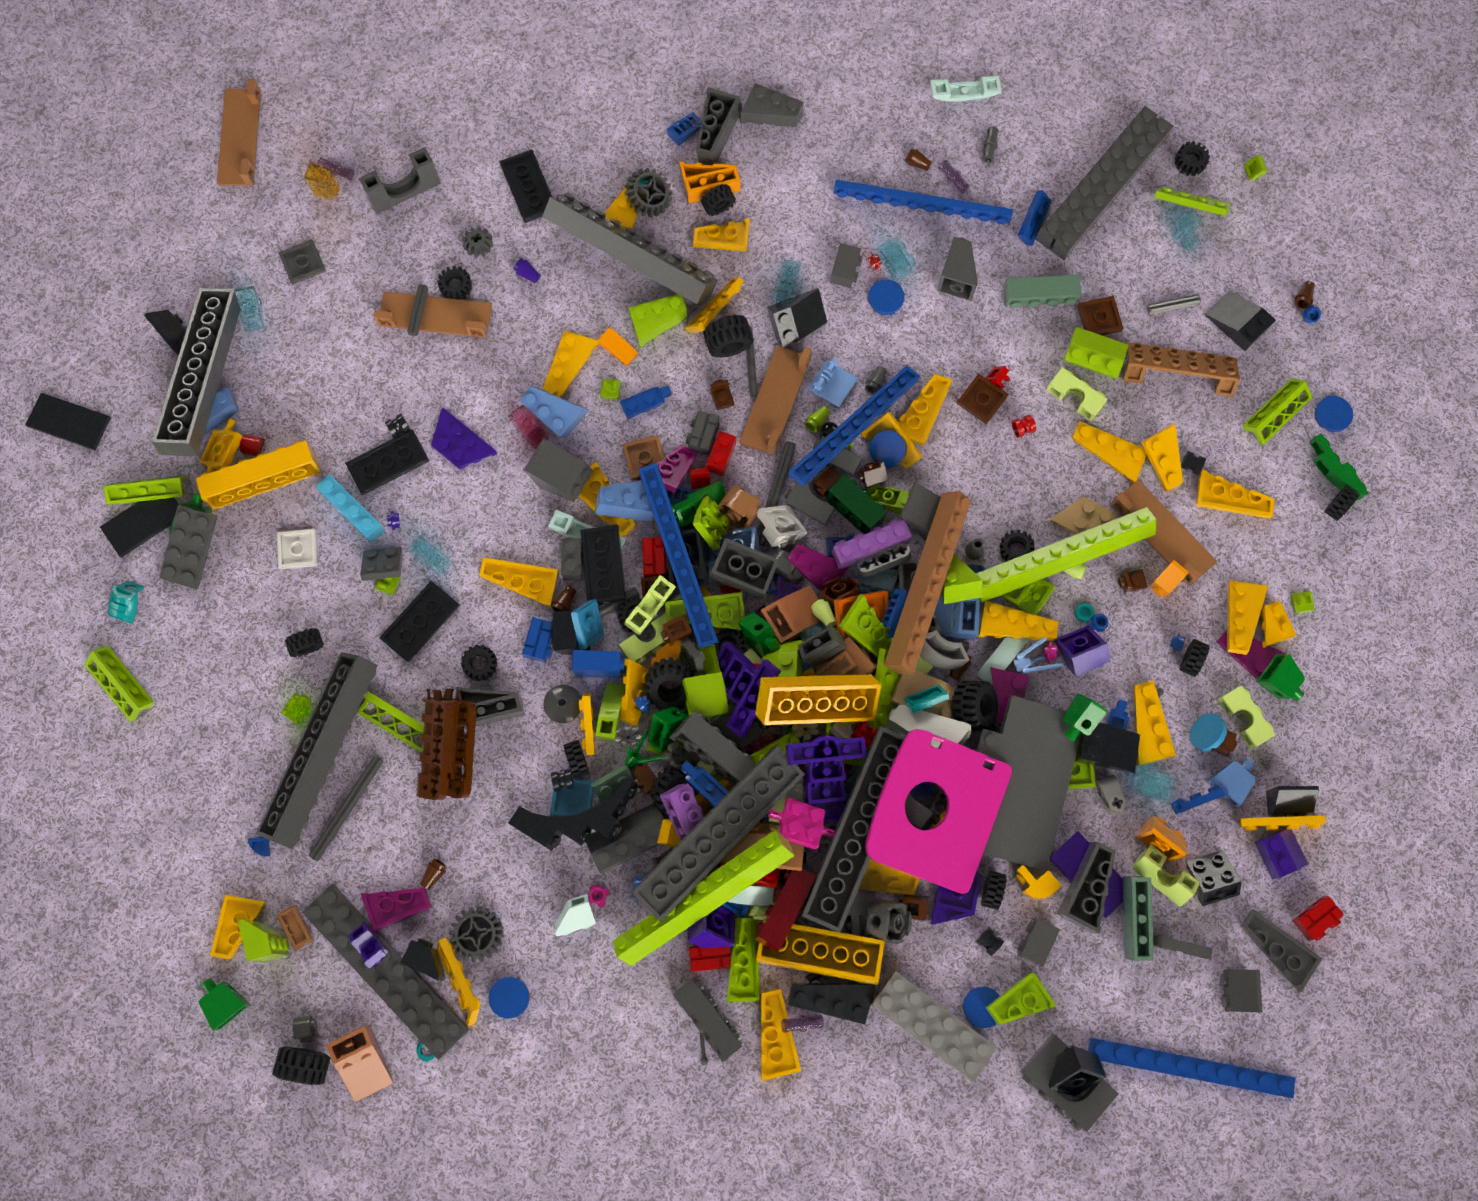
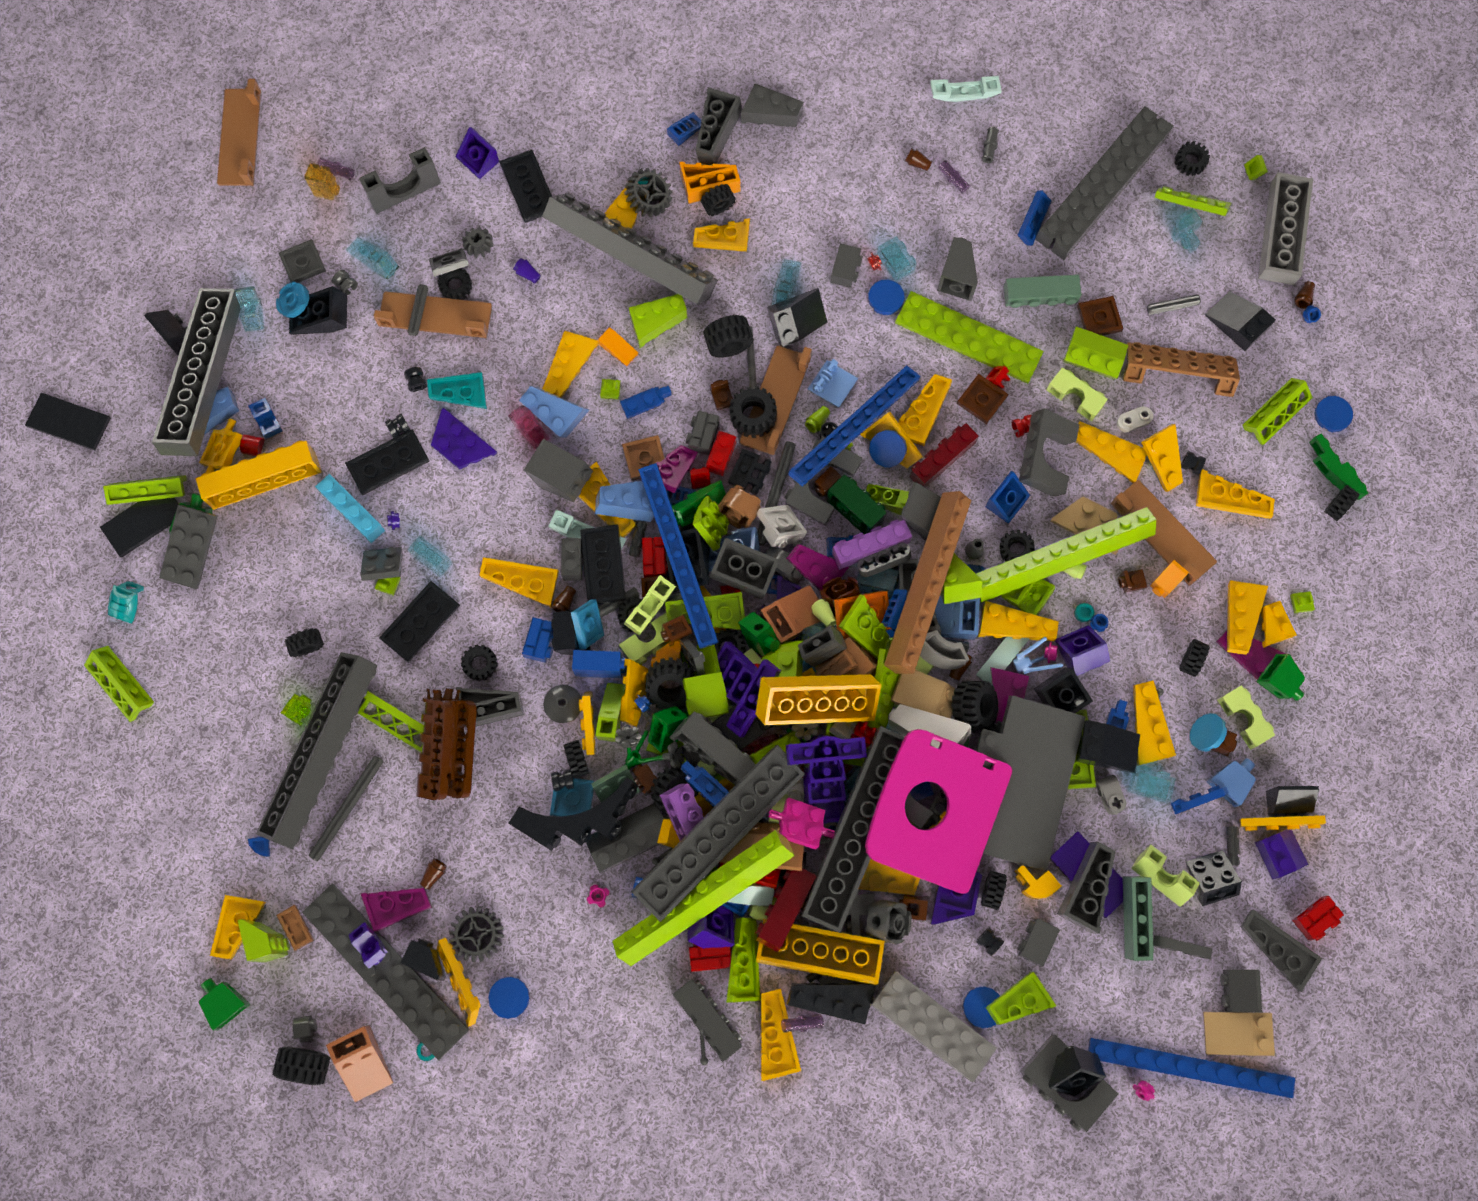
(265, 418): none -> blue slope
(292, 300): none -> dark azure tile
(297, 549): white tile -> none
(323, 314): none -> black slope
(344, 282): none -> dark grey wheel
(373, 257): none -> clear light blue slope
(415, 379): none -> black wheel
(448, 262): none -> dark grey tile
(459, 389): none -> teal wing
(477, 154): none -> dark purple slope
(575, 915): light aqua slope -> none
(637, 538): none -> dark grey axle
(708, 313): yellow wing -> none
(744, 469): none -> black plate
(749, 398): none -> black tyre
(873, 473): brick -> none
(876, 380): dark grey cone -> none
(923, 201): blue plate -> none
(926, 698): teal plate -> none
(944, 456): none -> dark red brick
(968, 336): none -> lime plate
(1008, 498): none -> blue slope
(1034, 469): none -> dark grey arch
(1064, 691): none -> black slope
(1083, 716): green torso -> none
(1135, 418): none -> white plate
(1144, 1090): none -> dark pink plate
(1163, 838): light orange slope -> none
(1177, 642): blue plate -> none
(1233, 845): none -> dark grey axle
(1239, 1033): none -> tan slope
(1285, 228): none -> light grey brick

